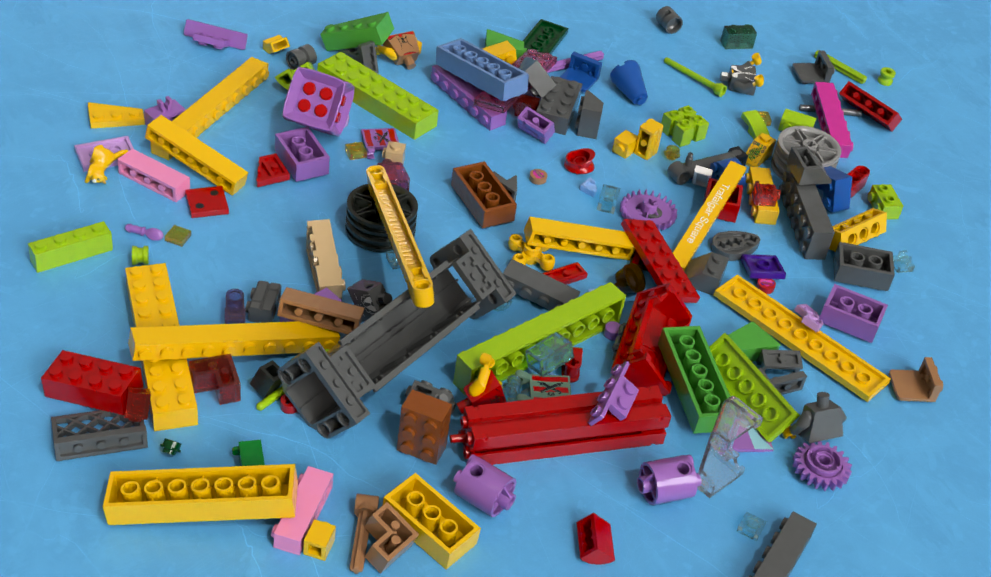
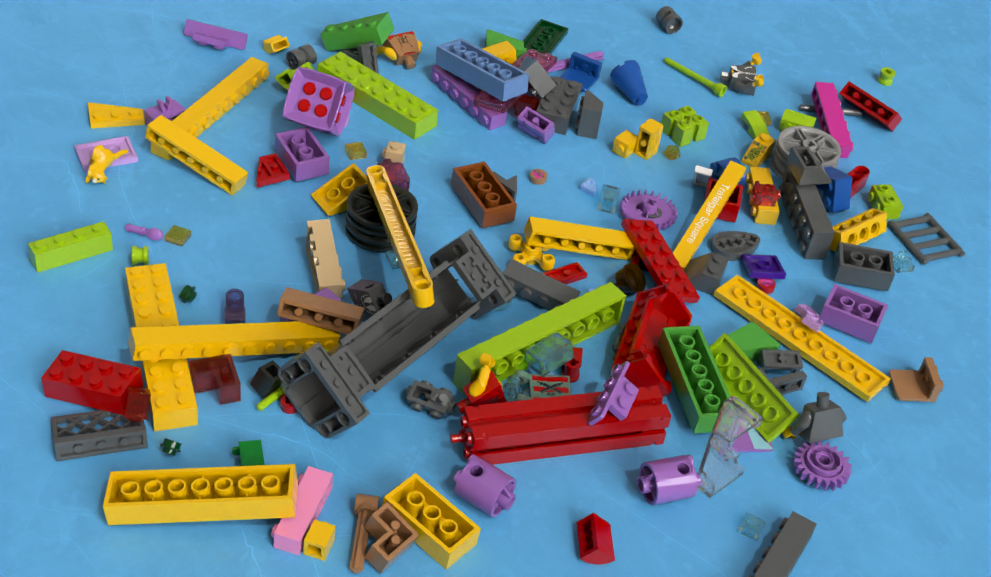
(153, 175): bright pink brick -> none
(188, 294): none -> dark green plate
(207, 201): red tile -> none
(264, 302): dark grey brick -> none
(334, 194): none -> yellow slope
(377, 139): flag -> none
(424, 426): dark orange brick -> none
(580, 161): red piece -> none
(611, 330): medium lavender piece -> none
(684, 171): dark grey piece -> none
(738, 37): clear green brick -> none
(815, 72): dark grey bracket -> none
(848, 71): lime axle -> none
(915, 248): none -> dark grey bar

